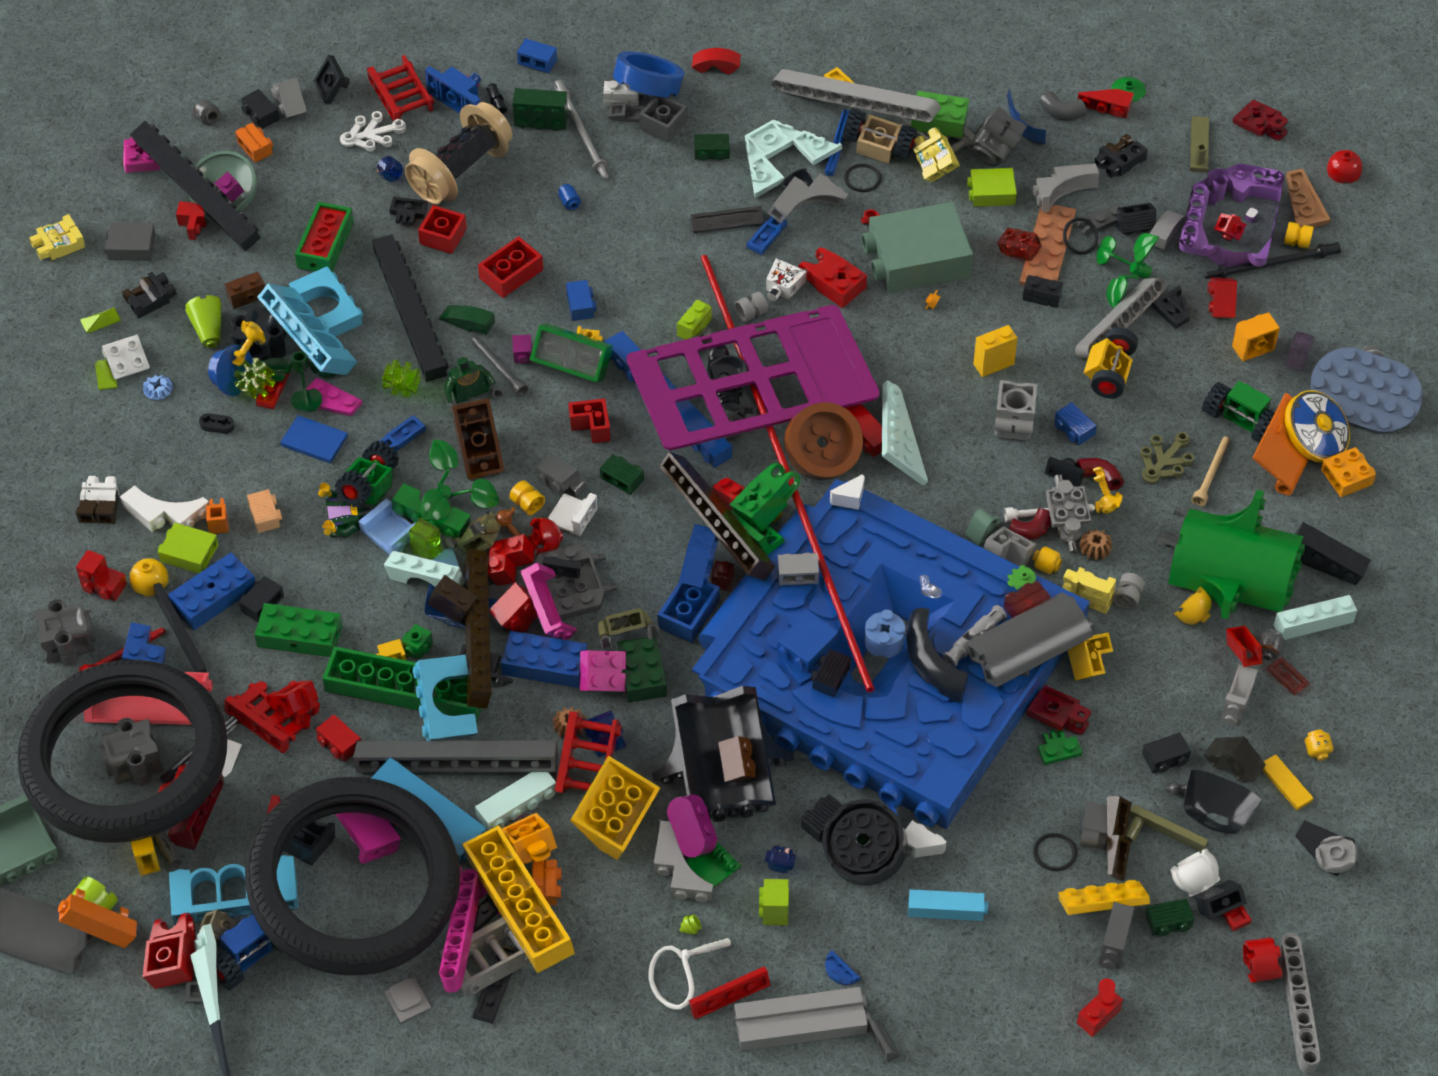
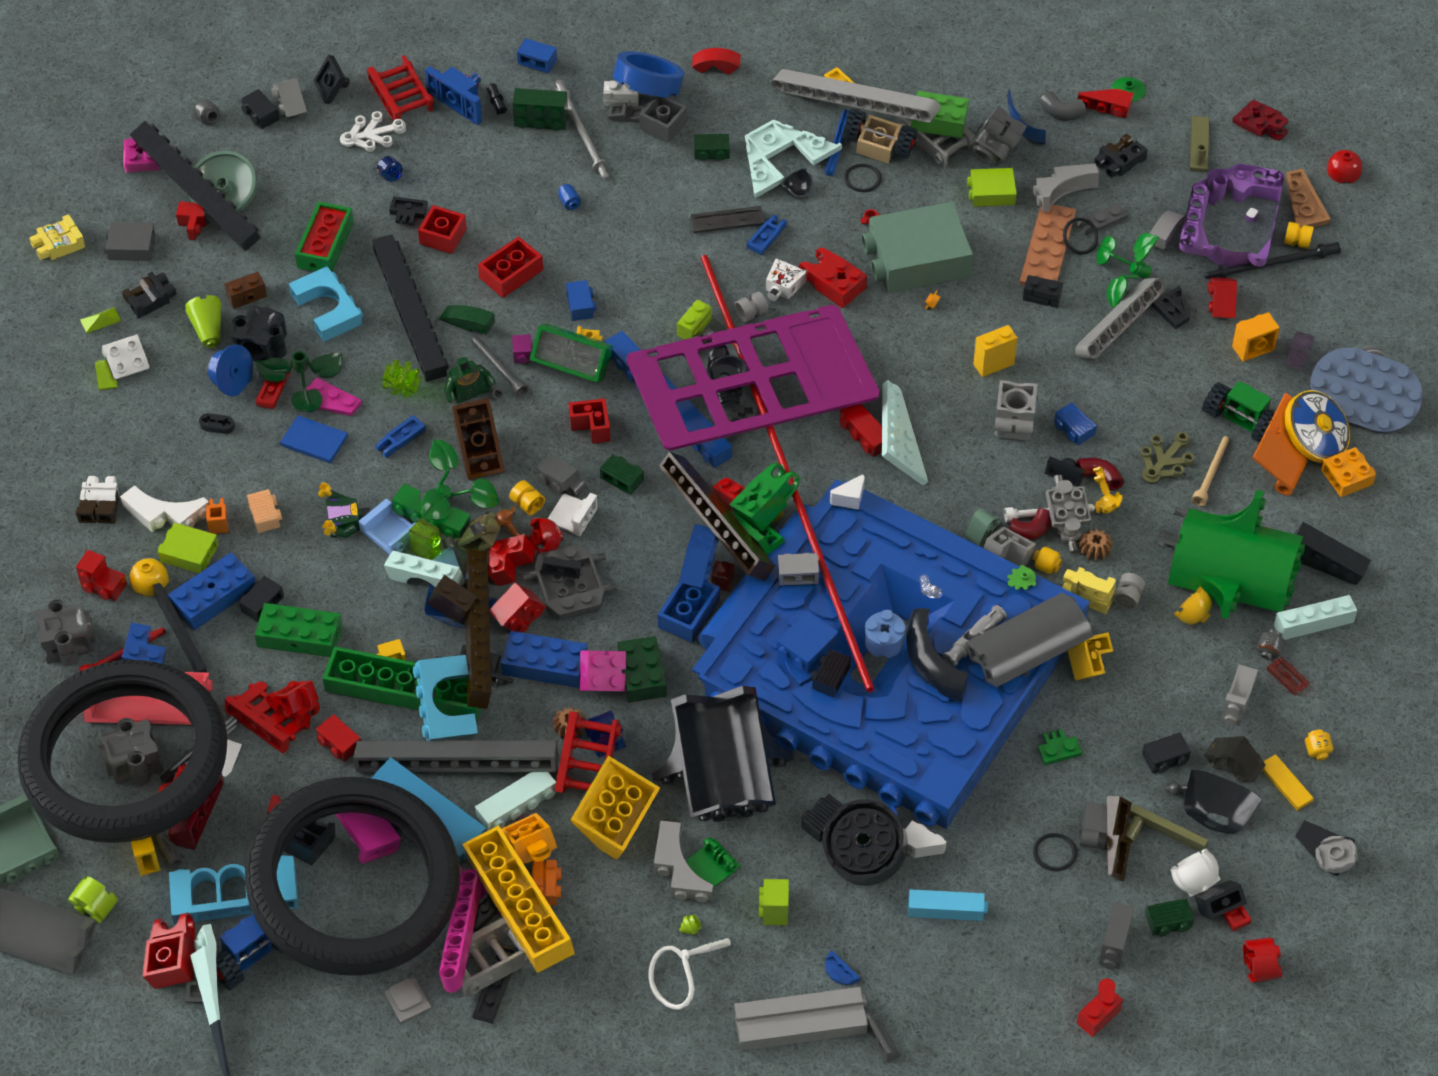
(97, 920): orange brick -> none
(160, 392): light blue gear -> none
(219, 921): dark tan brick -> none
(229, 186): magenta brick -> none
(253, 333): yellow piece -> none
(254, 142): orange brick -> none
(254, 378): clear neon green gear -> none
(306, 329): medium azure fence -> none
(368, 476): brick -> none
(417, 641): green brick -> none
(482, 132): tan brick -> none
(536, 582): dark pink panel -> none
(624, 622): olive torso -> none
(692, 825): magenta brick -> none
(729, 992): red tile -> none
(736, 759): piece -> none
(780, 859): clear blue head -> none
(799, 194): light grey arch -> none
(842, 439): dark orange brick -> none
(935, 155): light yellow hips -> none
(1019, 244): clear red brick -> none
(1026, 598): clear red brick -> none
(1066, 711): dark red plate -> none
(1102, 897): yellow piece -> none
(1110, 362): brick -> none
(1136, 218): black brick -> none
(1233, 229): red brick -> none
(1239, 637): red window -> none
(1298, 1011): light grey beam -> none

